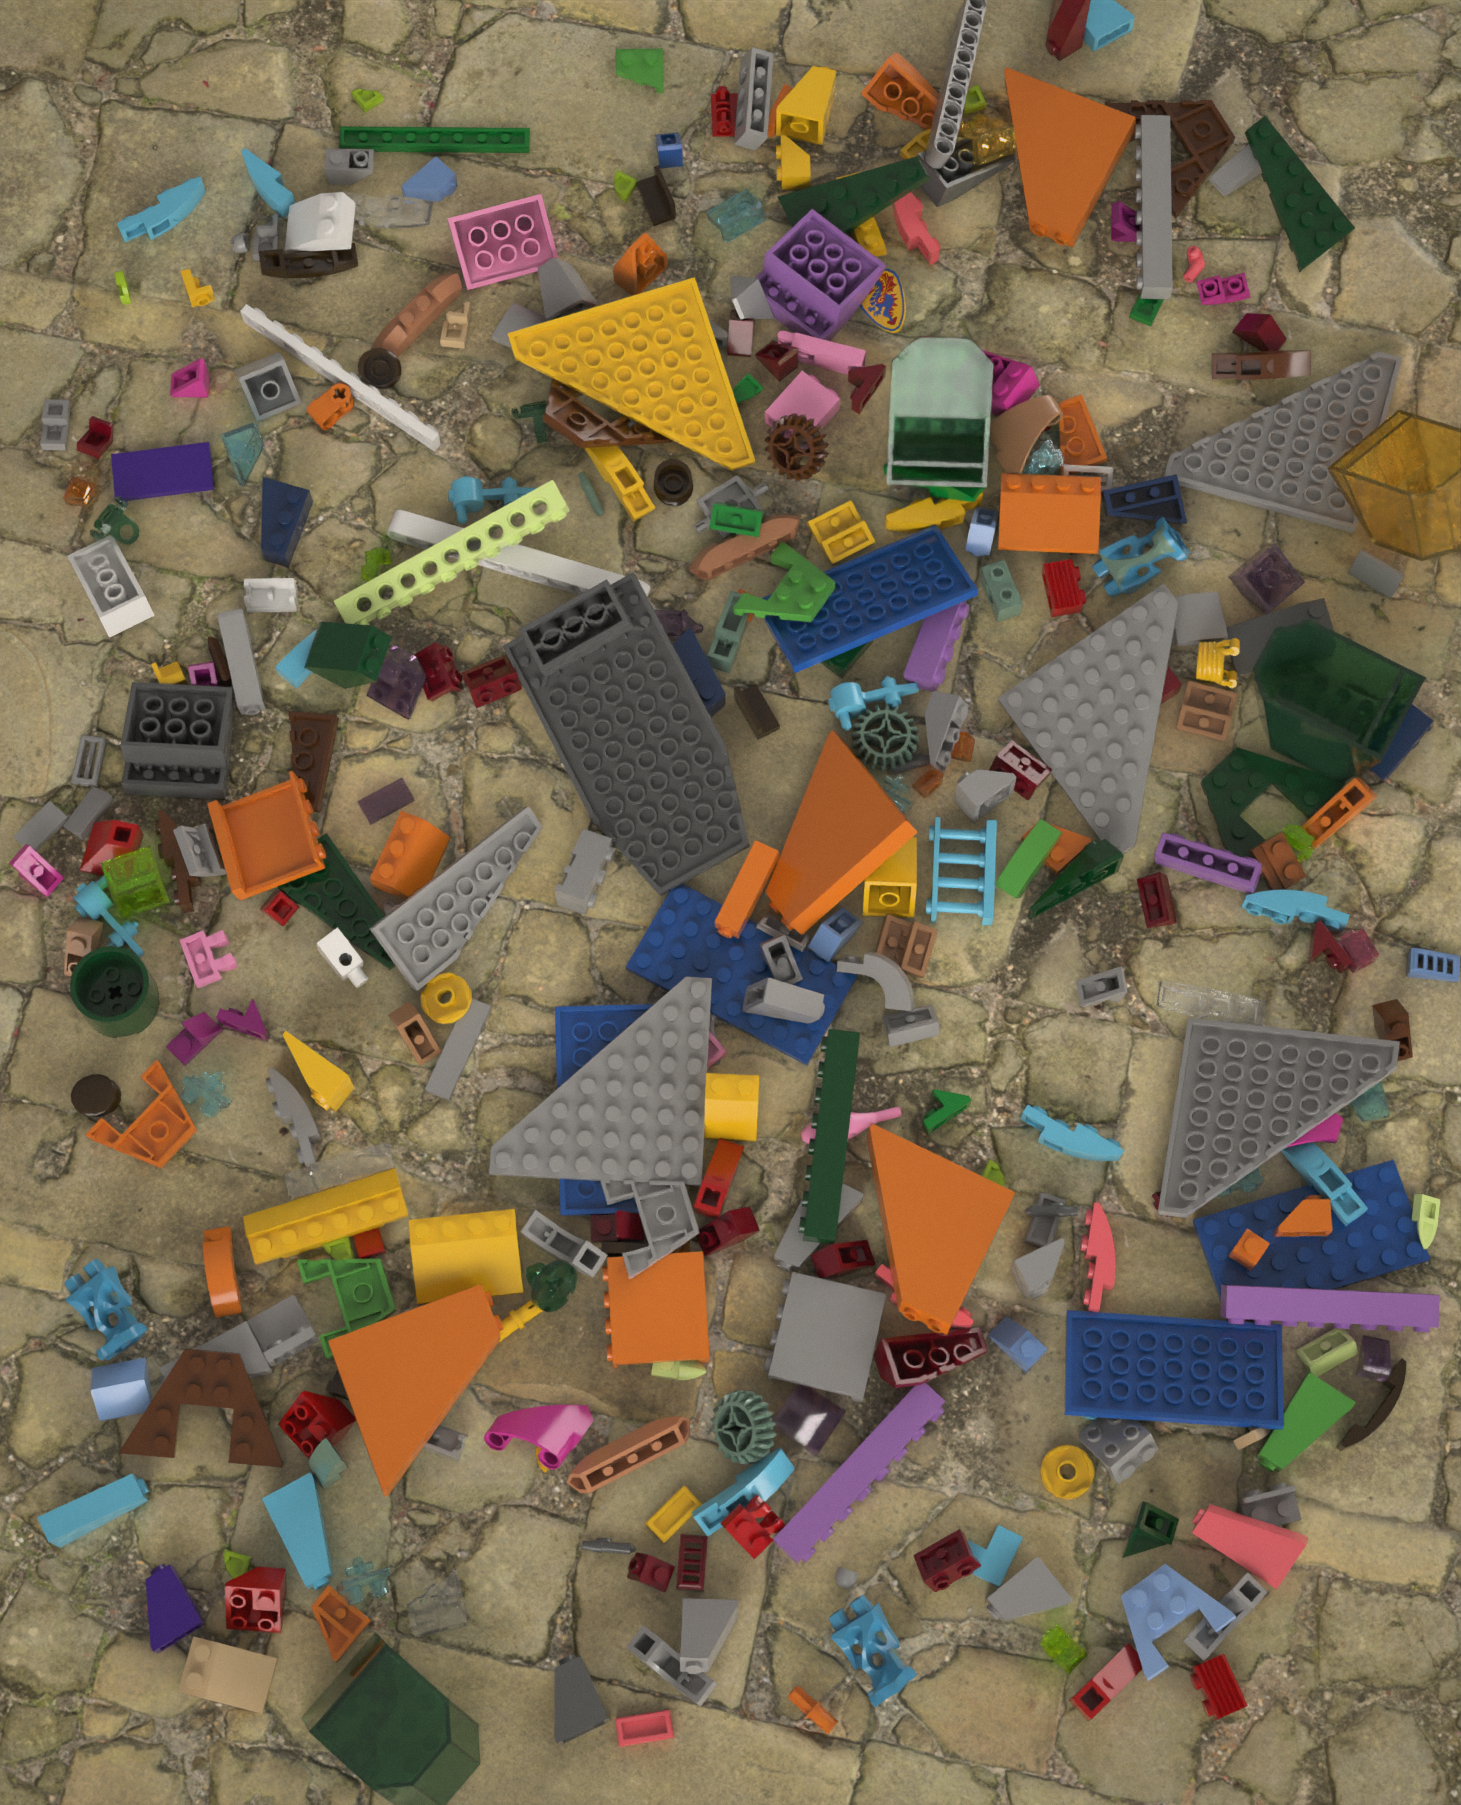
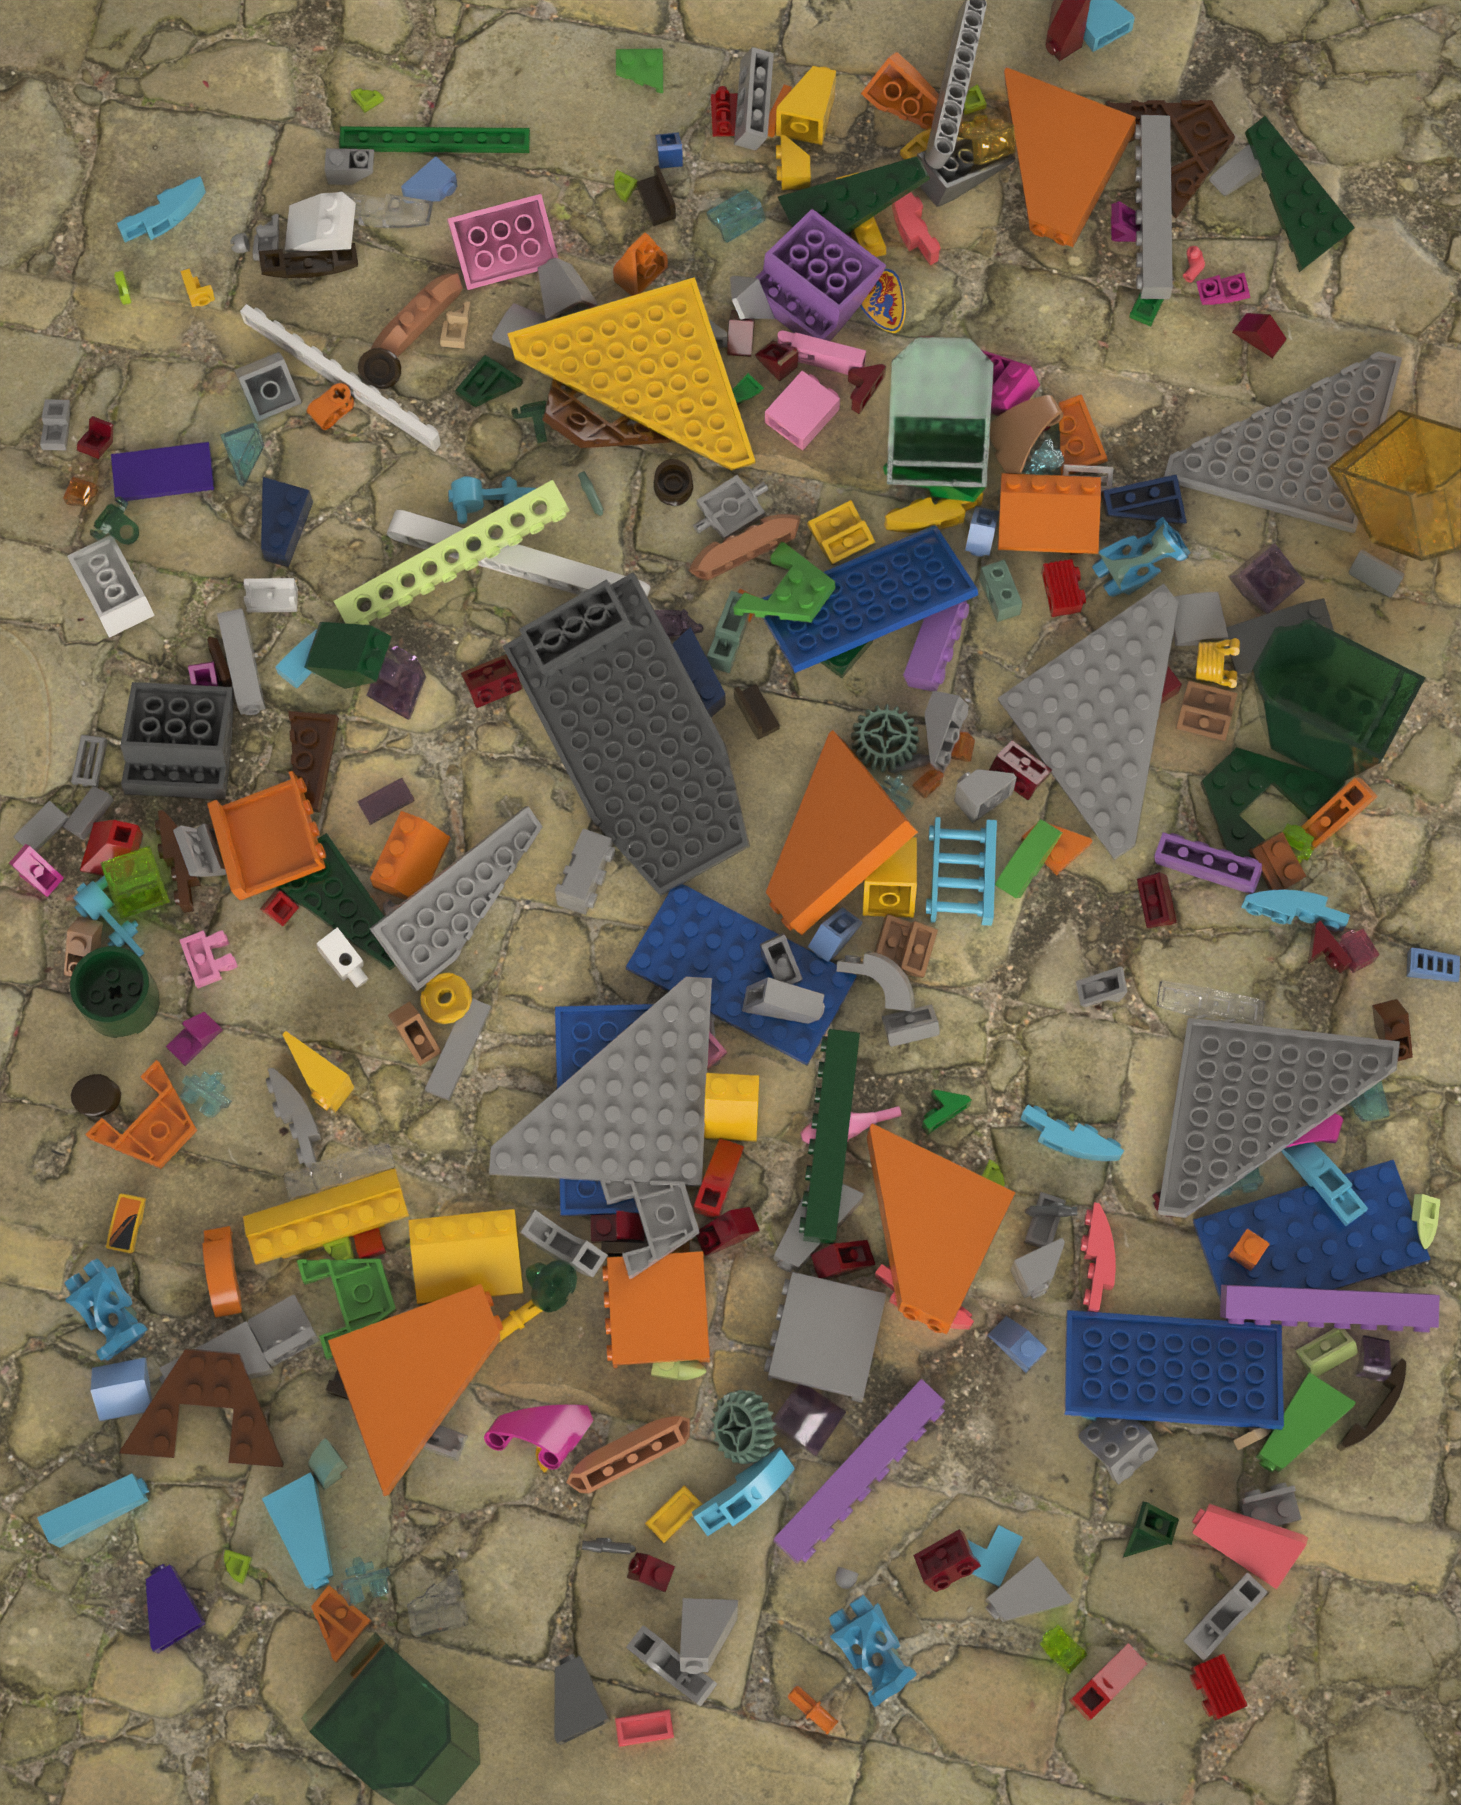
(125, 1223): none -> slope
(169, 674): yellow panel -> none
(191, 380): dark pink slope -> none
(227, 1675): tan slope -> none
(249, 1024): magenta slope -> none
(256, 1600): red slope -> none
(268, 183): medium azure slope -> none
(314, 1419): red slope -> none
(372, 559): clear neon green bracket -> none
(439, 671): dark red bracket -> none
(487, 382): none -> dark green wing
(623, 479): yellow slope -> none
(691, 1585): dark red slope -> none
(736, 519): green panel -> none
(745, 1529): red plate -> none
(747, 890): orange slope -> none
(774, 927): light grey slope -> none
(803, 442): reddish brown gear -> none
(849, 700): medium azure piece -> none
(923, 1357): dark red wedge -> none
(1062, 1487): yellow tile -> none
(1091, 866): dark green wedge -> none
(1160, 1605): light blue wing -> none
(1261, 364): reddish brown slope -> none
(1309, 1218): orange slope -> none
(1407, 738): dark blue wedge -> none

